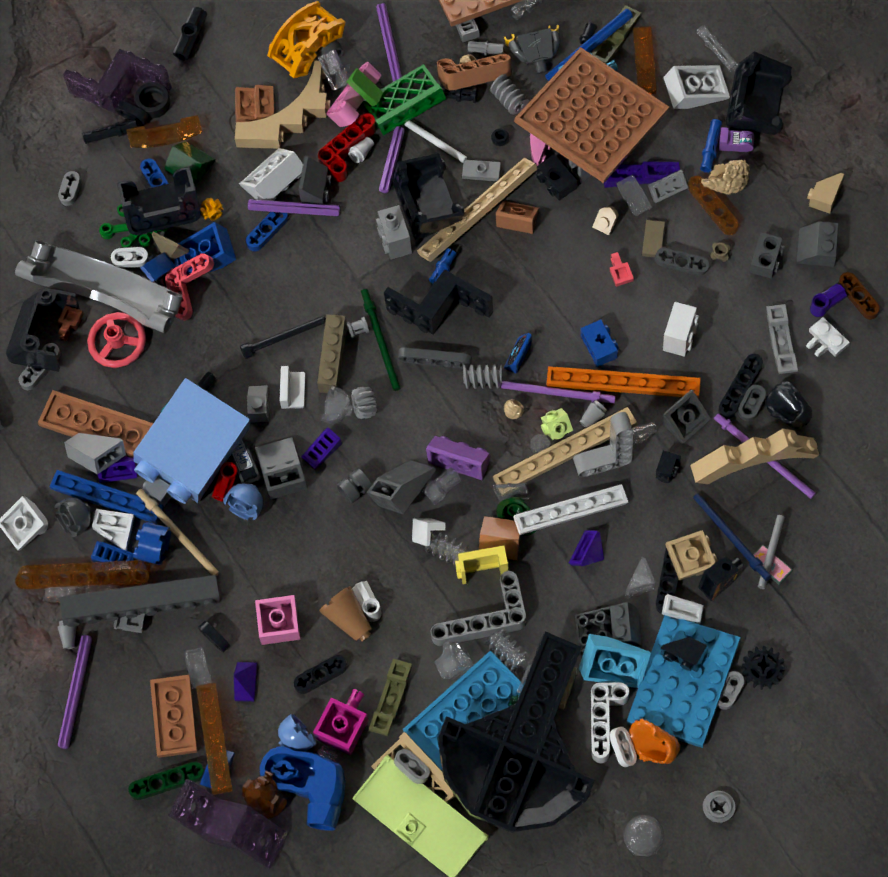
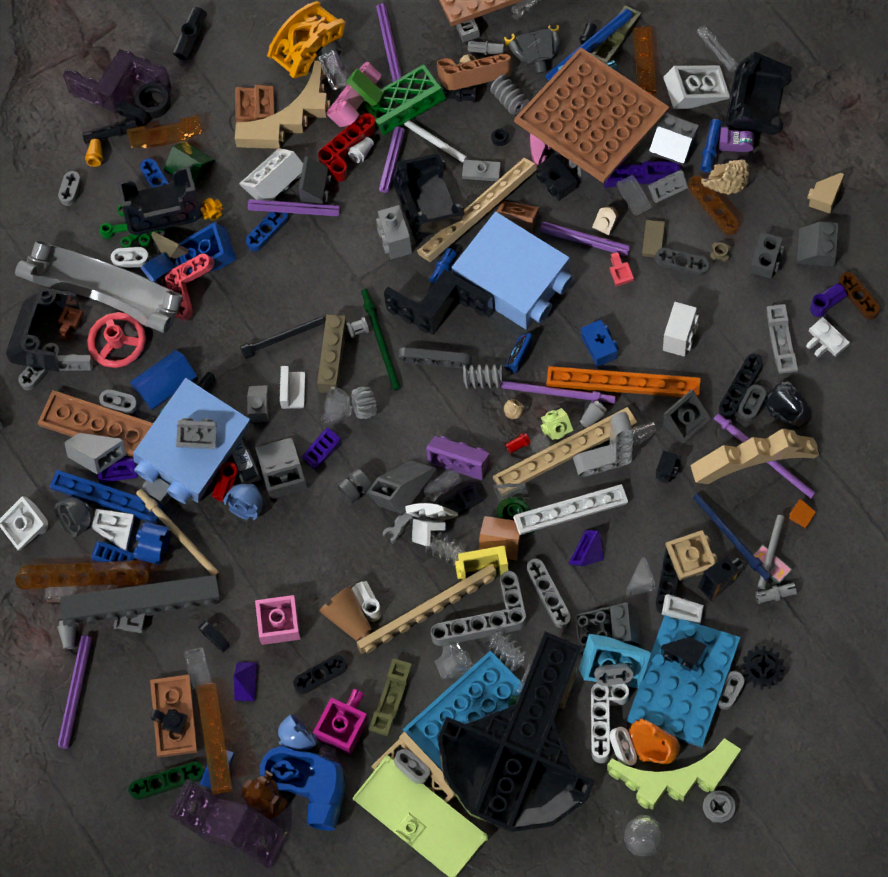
(75, 362): none -> light grey plate
(94, 153): none -> light orange cone
(119, 401): none -> light grey plate
(163, 379): none -> blue slope
(172, 721): none -> black plate
(196, 434): none -> light grey bracket
(401, 524): none -> light grey plate
(431, 606): none -> tan plate
(433, 511): none -> white slope
(463, 500): none -> black slope
(514, 270): none -> light blue brick
(518, 443): none -> red pin
(548, 593): none -> light grey beam
(584, 238): none -> medium lavender axle
(613, 674): none -> light grey beam
(652, 785): none -> yellowish green arch
(674, 139): none -> slope
(776, 593): none -> light grey pin
(802, 514): none -> orange slope

